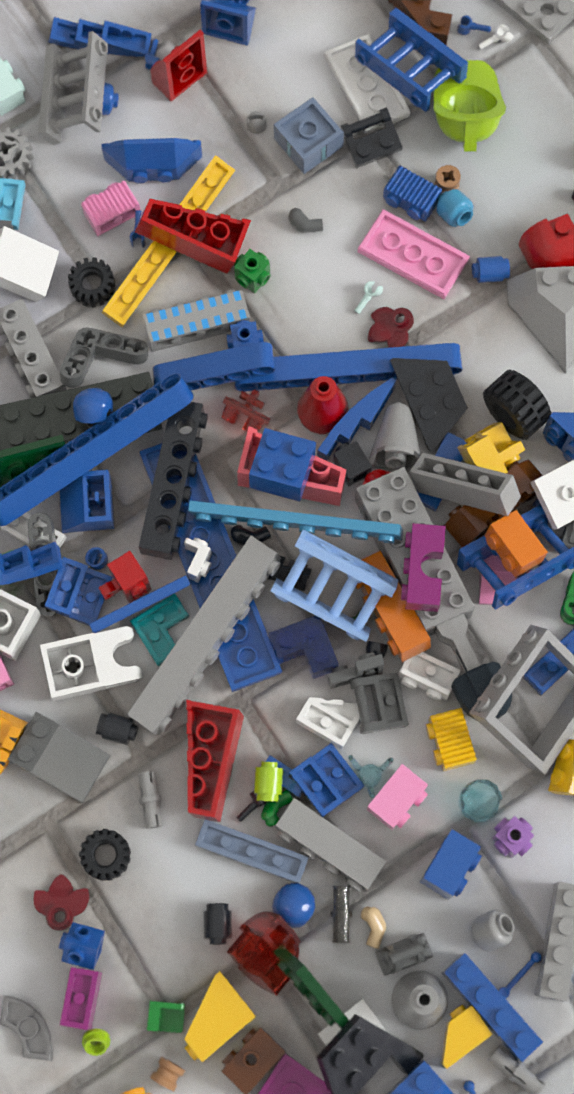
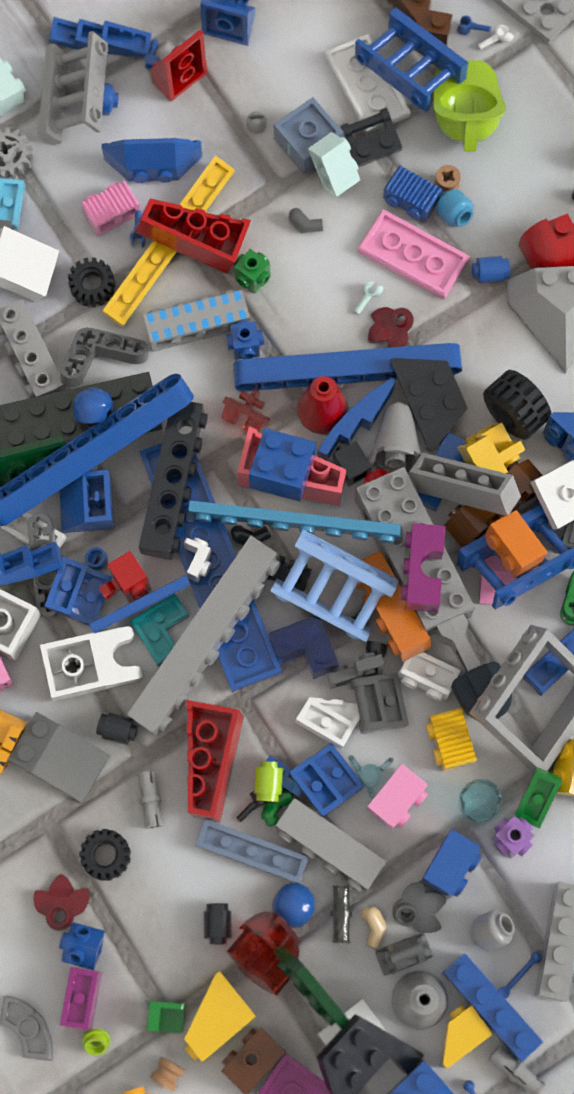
(220, 366): blue beam -> none
(334, 163): none -> light aqua brick
(422, 906): none -> dark grey plate
(538, 797): none -> green plate

